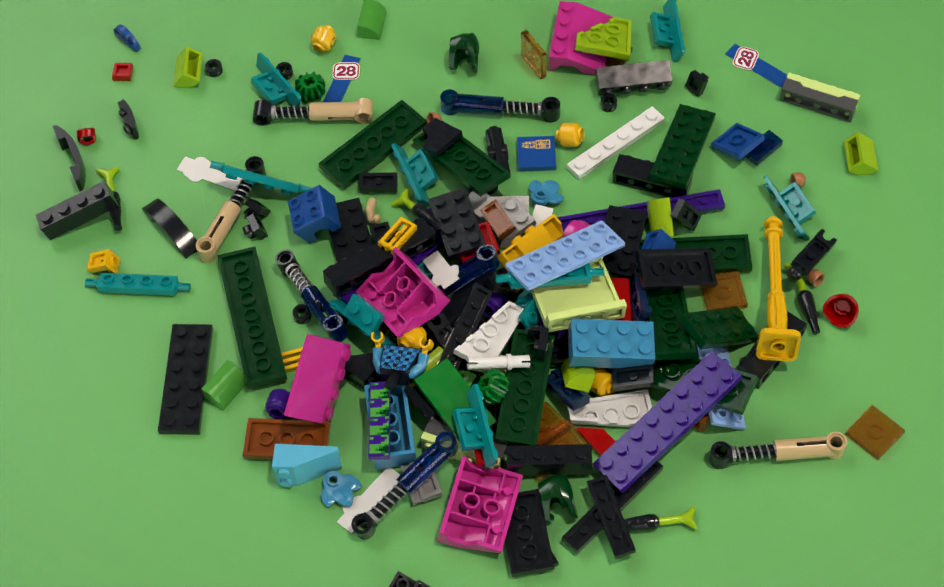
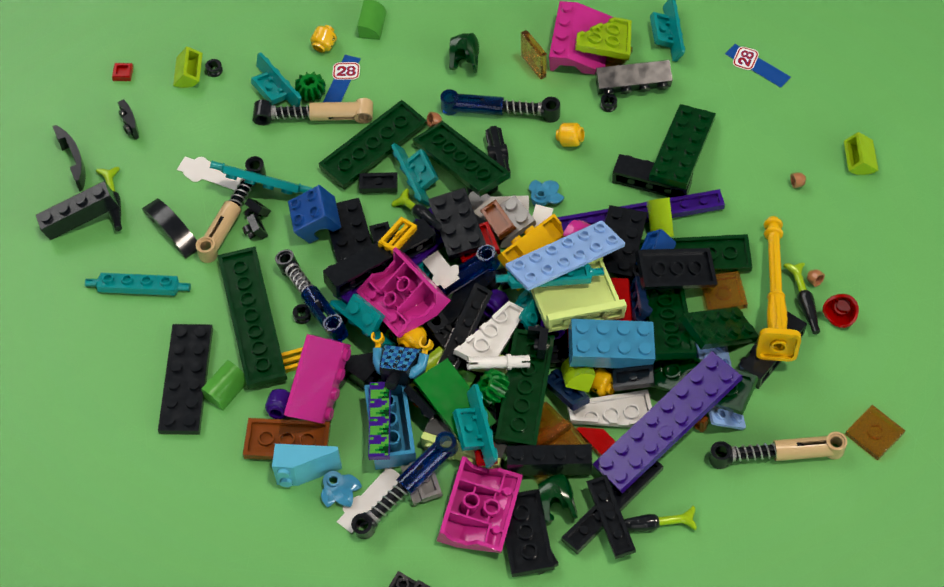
(84, 133): red tile -> none
(103, 261): yellow bracket -> none
(127, 37): blue tile -> none
(288, 70): black bush -> none
(370, 211): tan arm -> none
(440, 136): black tile -> none
(502, 289): black tile -> none
(536, 153): blue tile -> none
(615, 143): white plate -> none
(686, 214): black plate -> none
(697, 82): black tile -> none
(737, 141): blue tile -> none
(765, 148): clear blue plate -> none
(795, 204): teal bracket -> none
(810, 256): black plate -> none
(819, 97): dark grey piece -> none

